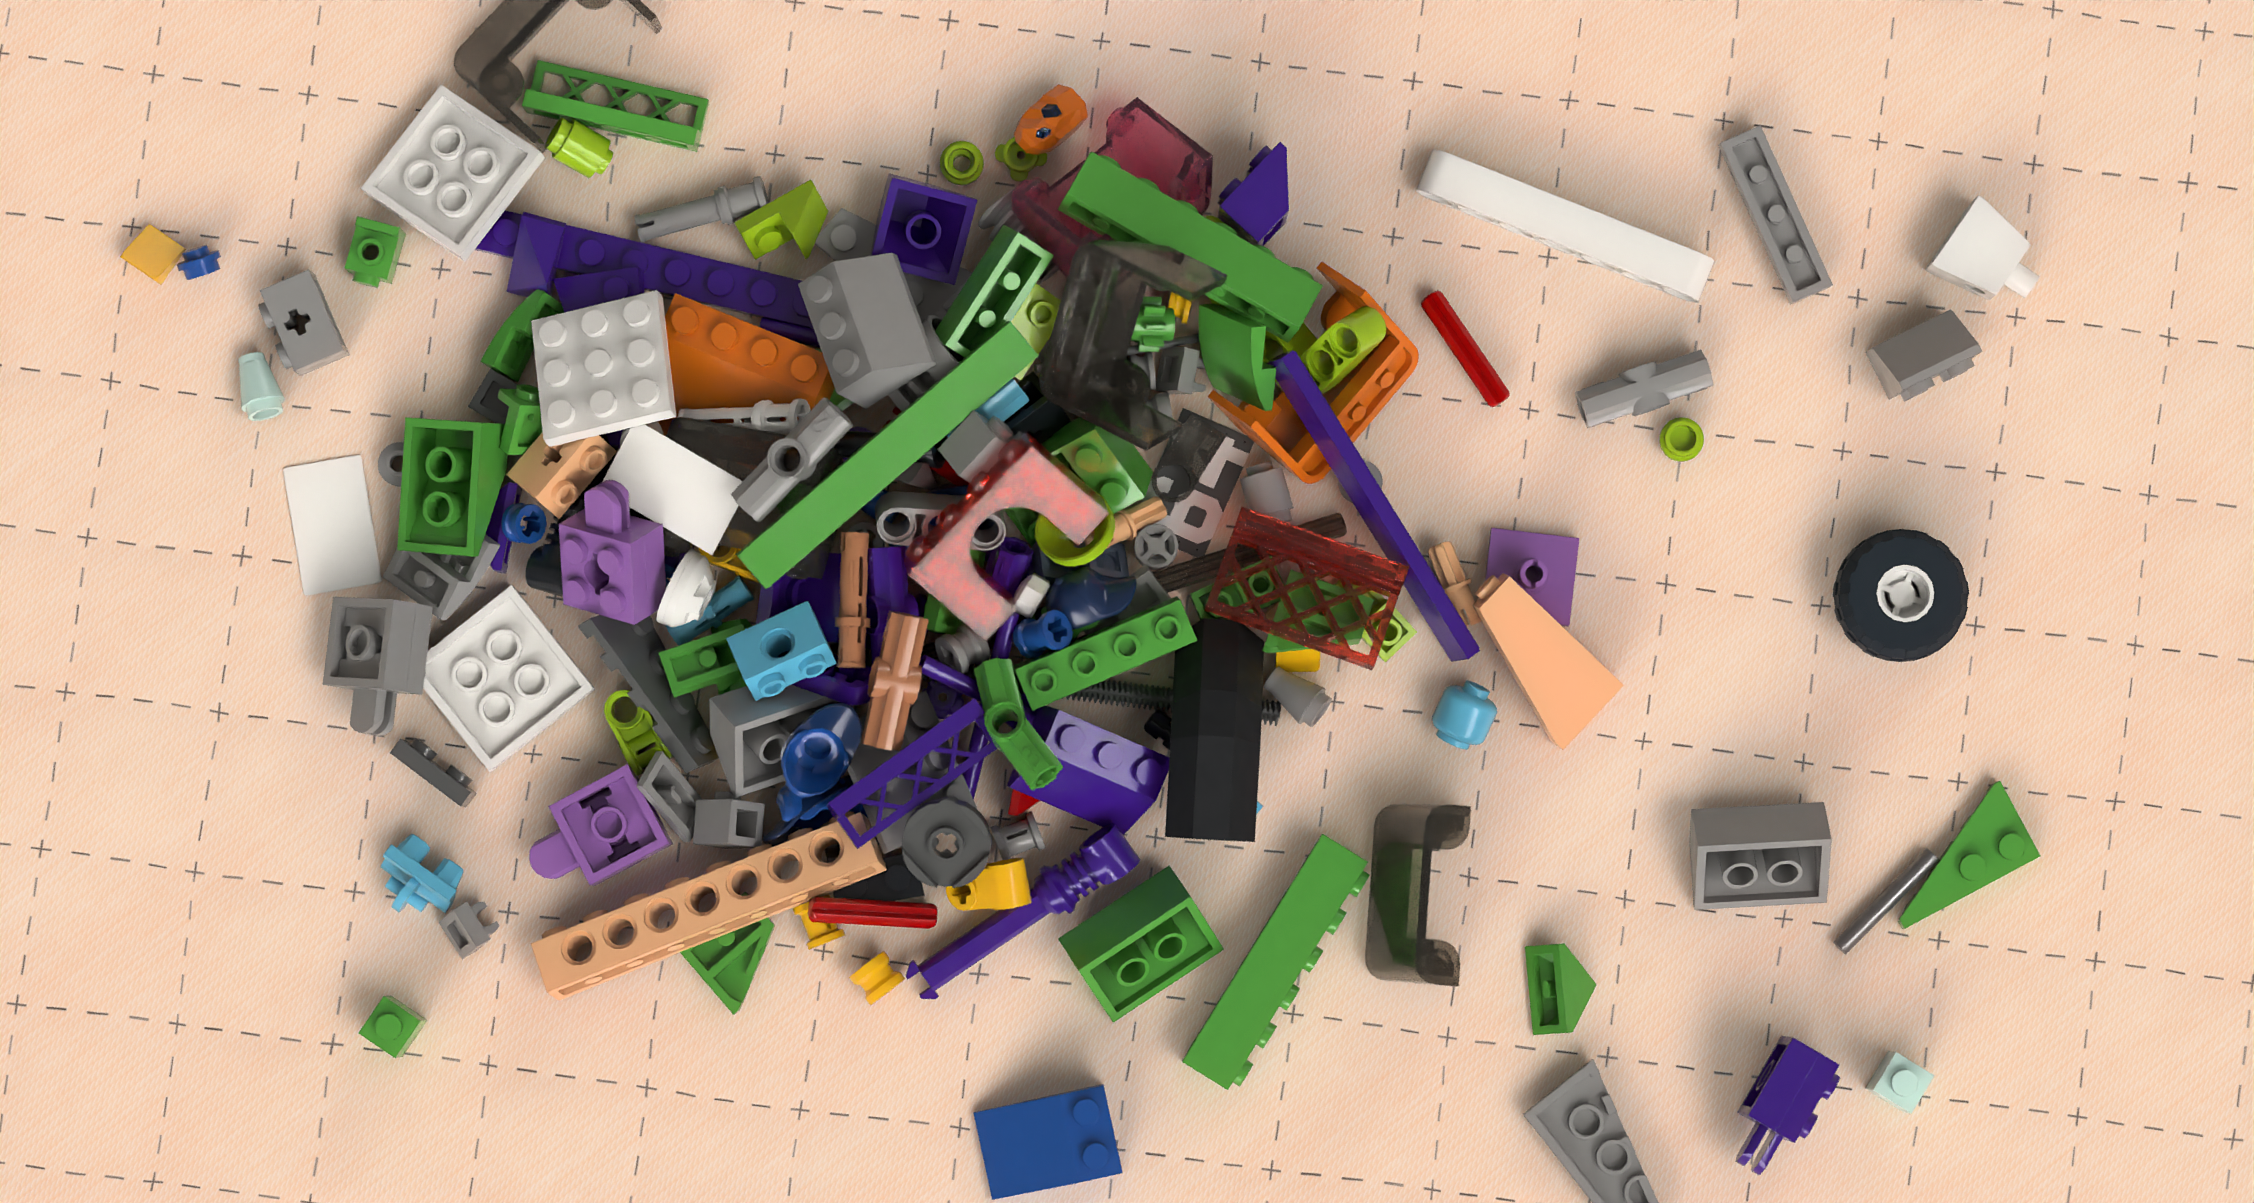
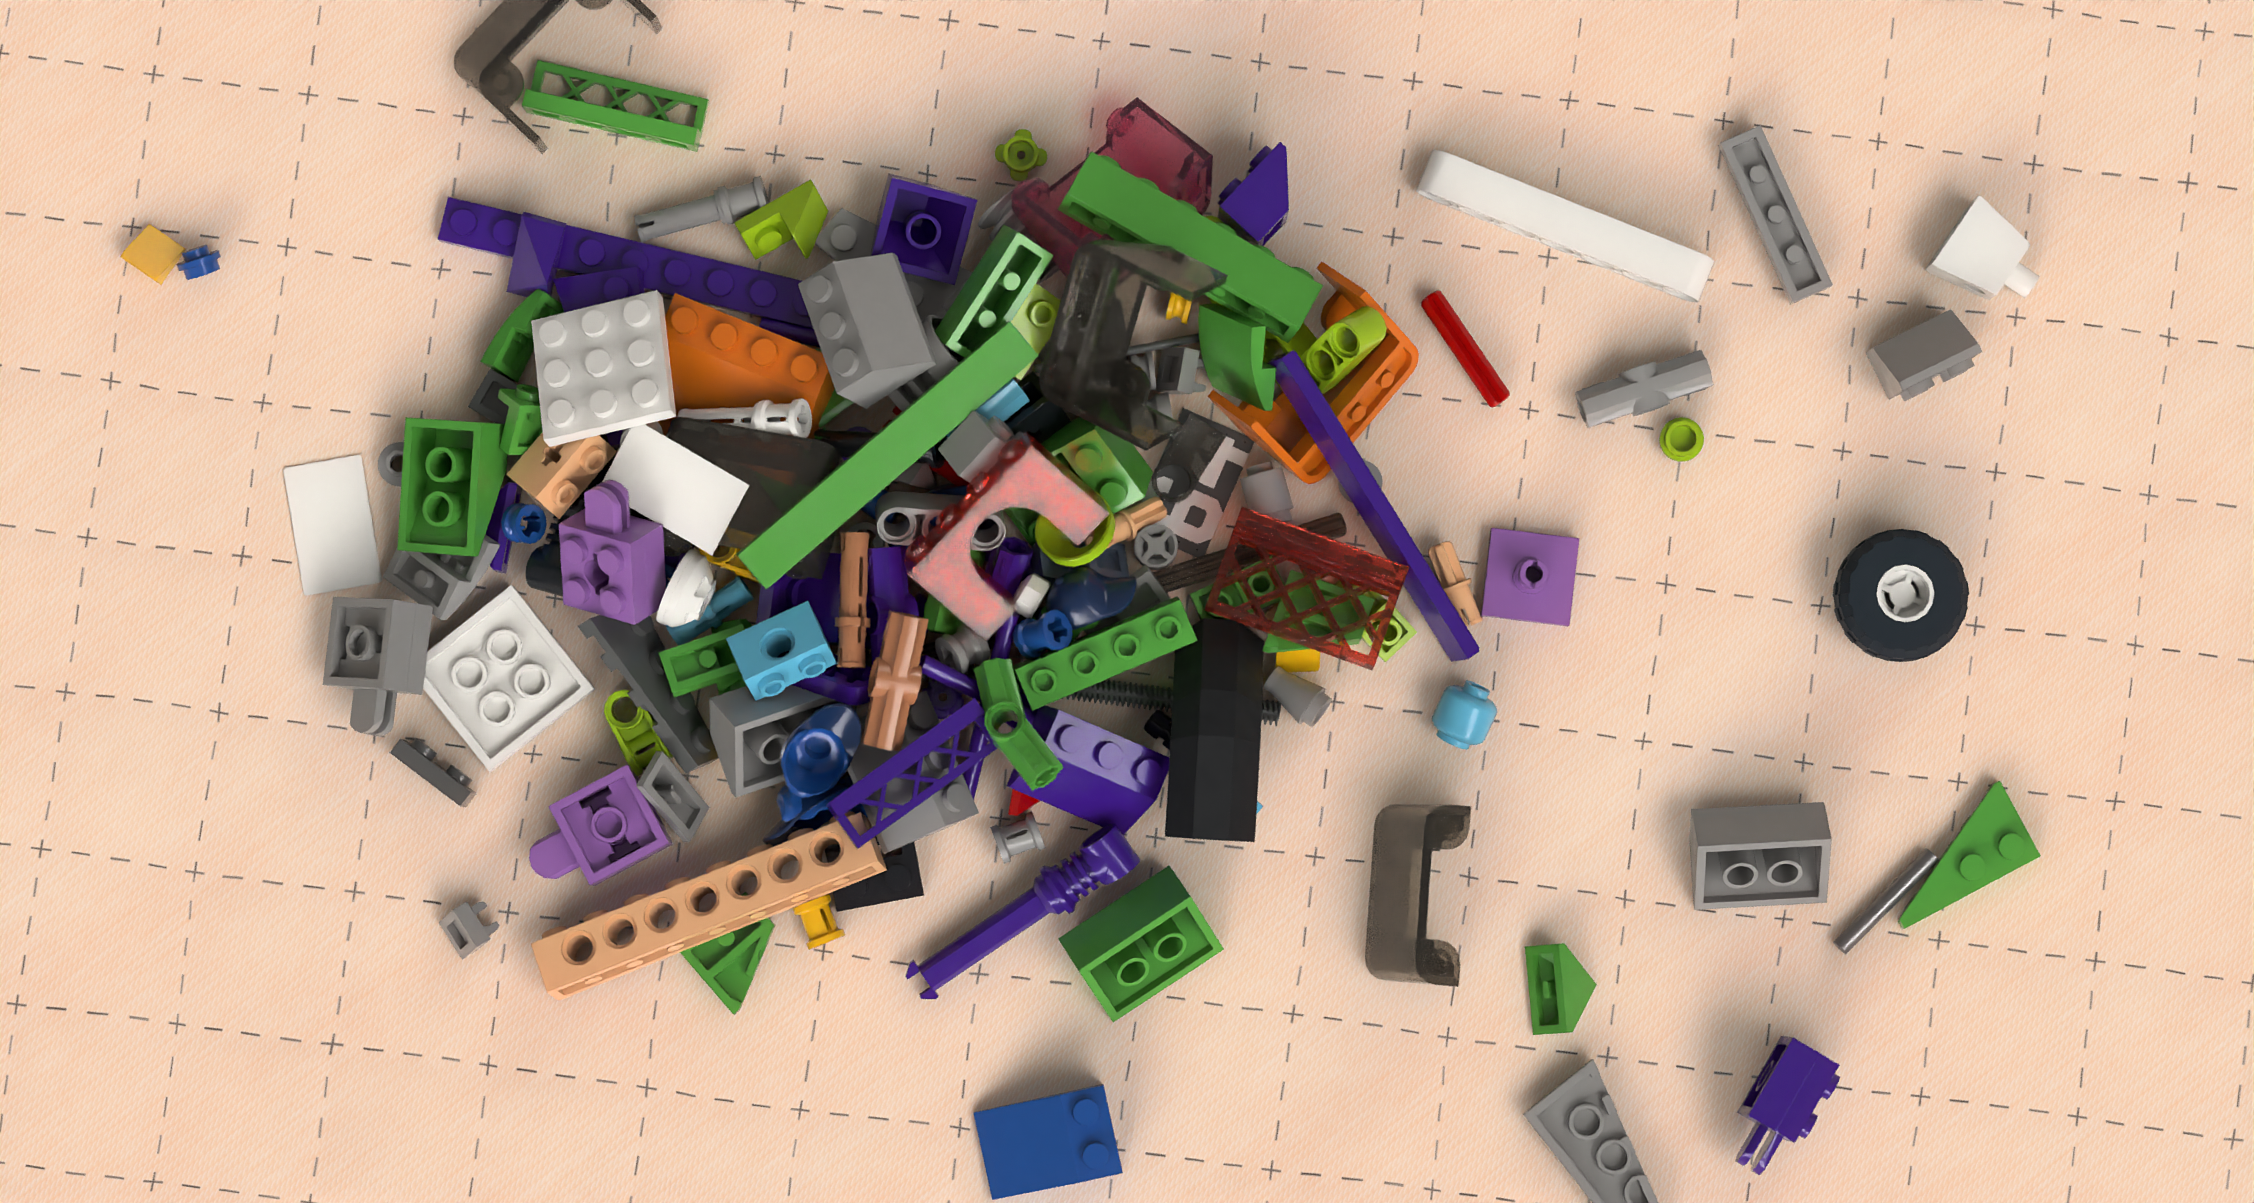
(258, 388): light aqua cone -> none
(322, 340): light grey brick -> none
(390, 243): bright green brick -> none
(392, 1026): bright green brick -> none
(416, 880): medium azure hips -> none
(453, 173): white plate -> none
(579, 147): lime brick -> none
(728, 822): light grey brick -> none
(812, 439): light grey piece -> none
(872, 912): red axle -> none
(877, 978): yellow wheel -> none
(948, 817): dark grey plate -> none
(958, 149): lime plate -> none
(998, 887): yellow piece -> none
(1050, 120): orange rock -> none
(1153, 325): bright green gear -> none
(1275, 961): bright green brick -> none
(1550, 666): light nougat slope -> none
(1899, 1082): light aqua brick -> none

